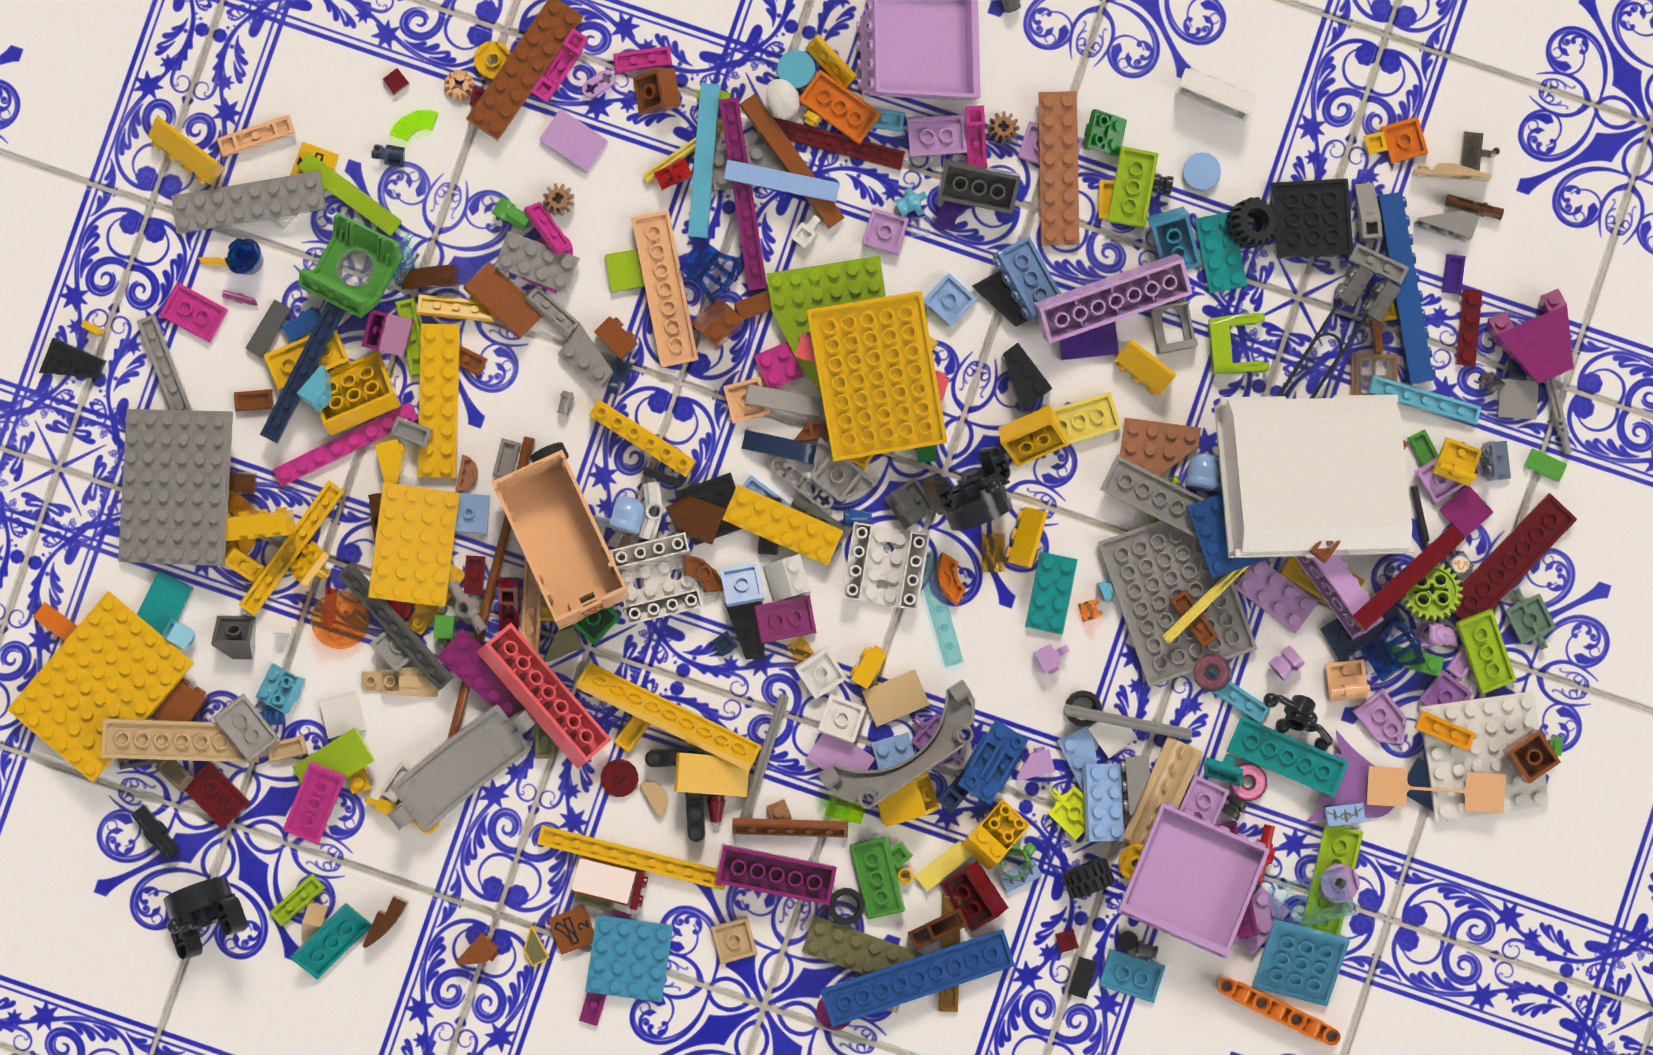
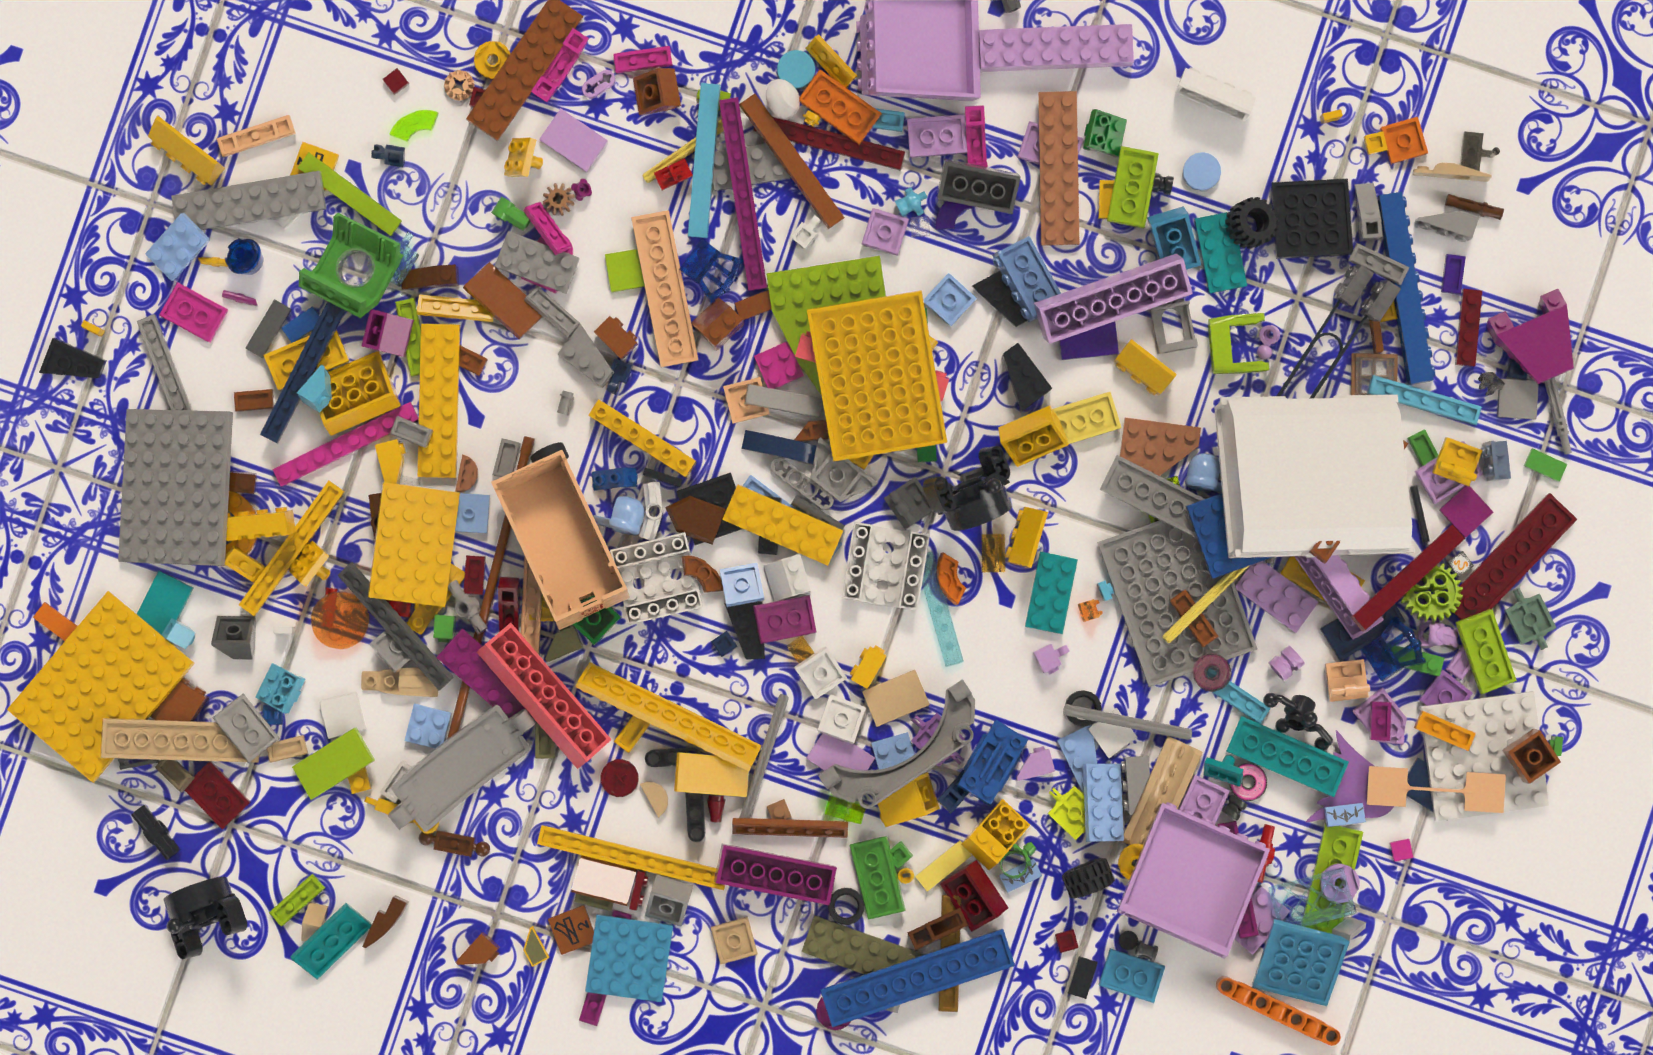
(177, 246): none -> light blue plate
(314, 802): dark pink plate -> none
(427, 726): none -> light blue plate
(455, 843): none -> reddish brown plate
(521, 157): none -> yellow plate
(586, 189): none -> magenta plate
(614, 478): none -> blue bracket
(668, 900): none -> light grey slope
(781, 181): light blue tile -> none
(852, 515): blue cone -> none
(1010, 124): medium nougat gear -> none
(1056, 47): none -> lavender brick
(1264, 351): none -> lavender plate
(1331, 116): none -> yellow tile
(1349, 928): none -> light grey tile
(1380, 721): none -> magenta plate
(1401, 849): none -> dark pink tile

